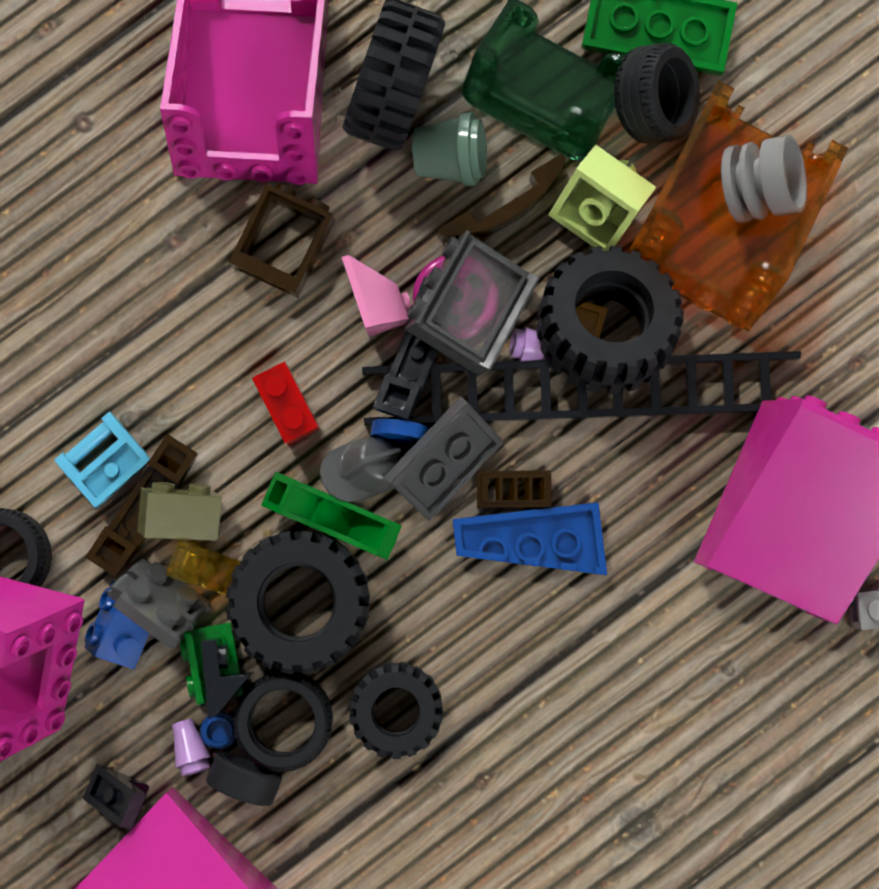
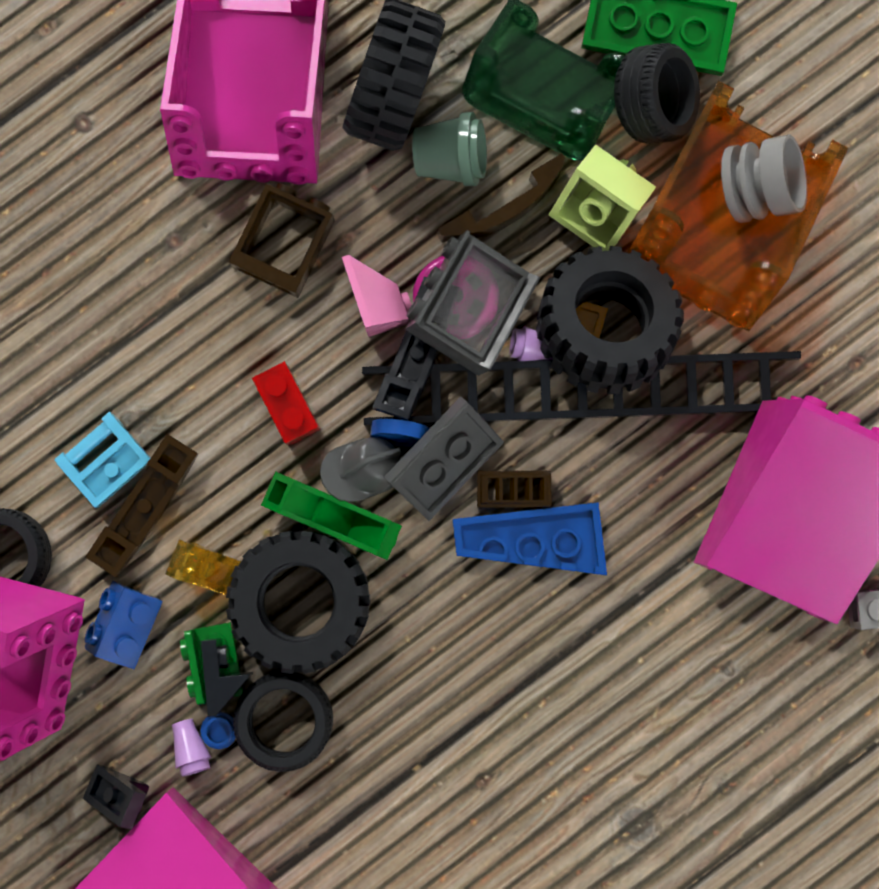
(157, 601): dark grey plate -> none
(179, 512): olive brick -> none
(243, 779): black tyre -> none
(396, 742): black tyre -> none

